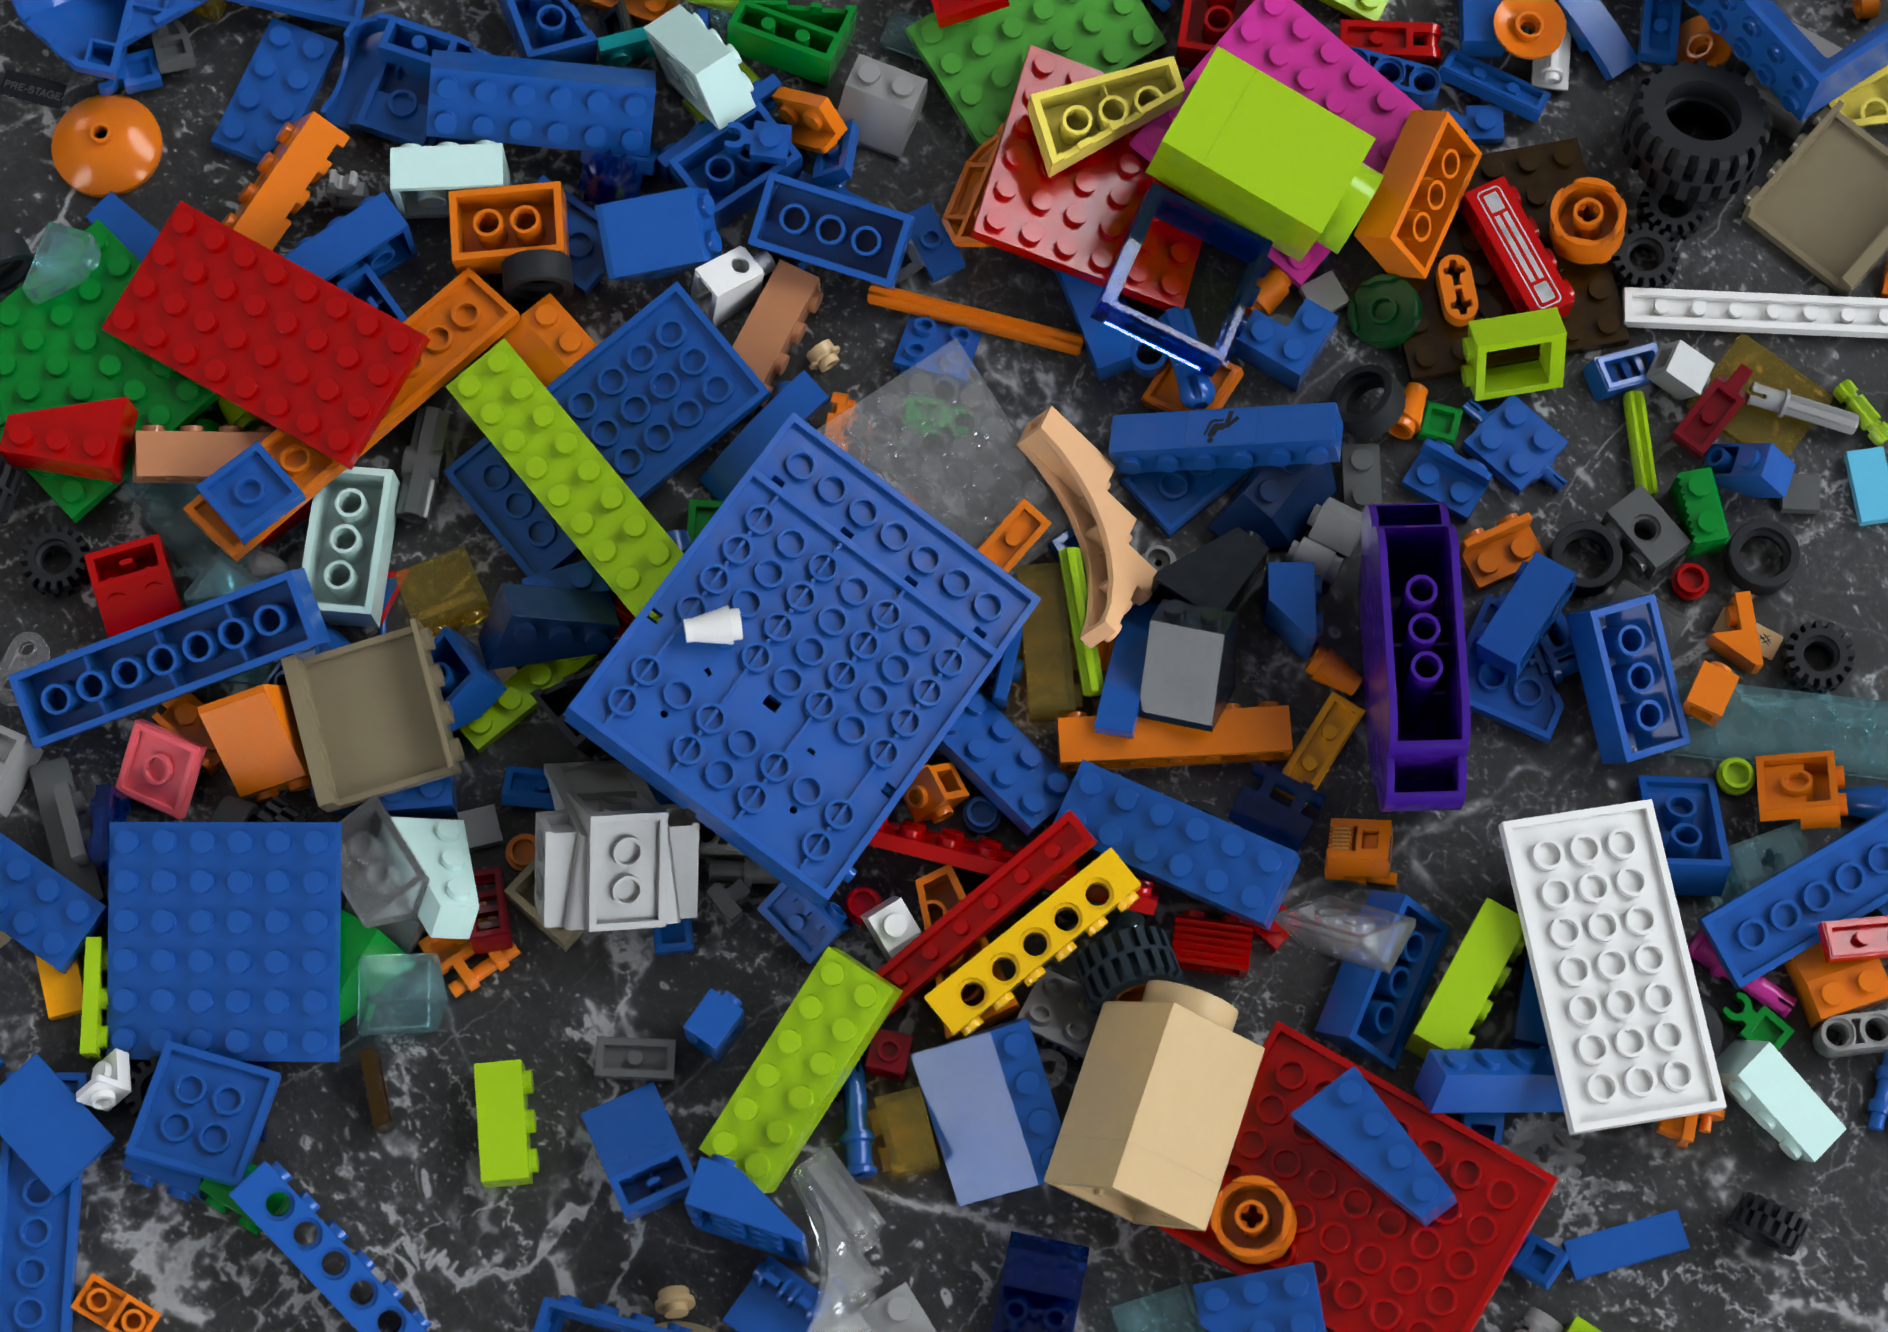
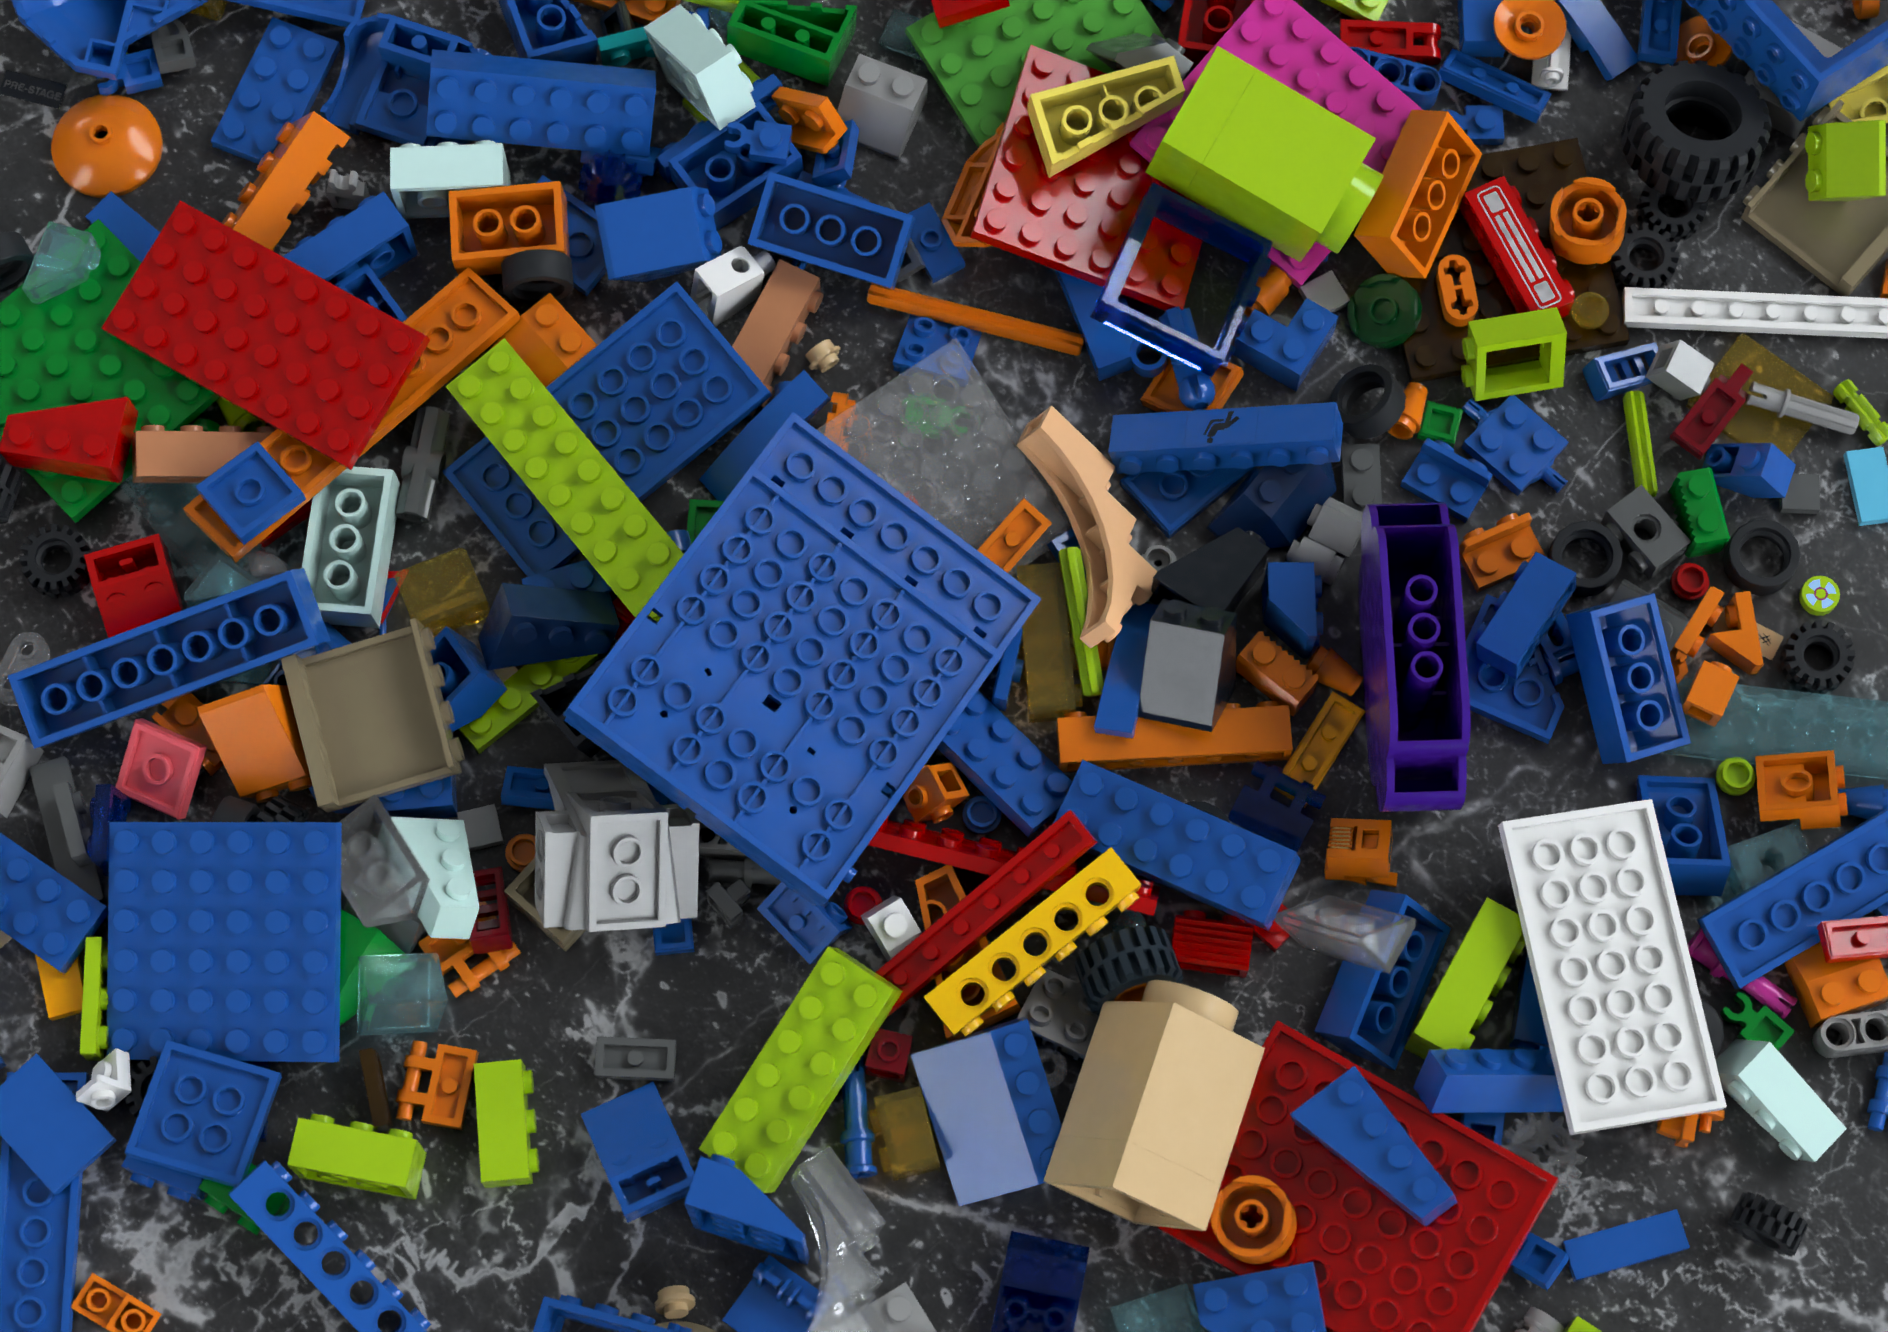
(357, 1156): none -> lime brick
(448, 1087): none -> orange plate
(716, 627): white cone -> none
(716, 1024): blue brick -> none
(1138, 49): none -> dark grey slope
(1276, 673): none -> orange brick
(1590, 310): none -> clear yellow plate
(1690, 640): none -> orange hinge
(1819, 595): none -> lime tile
(1846, 161): none -> lime slope

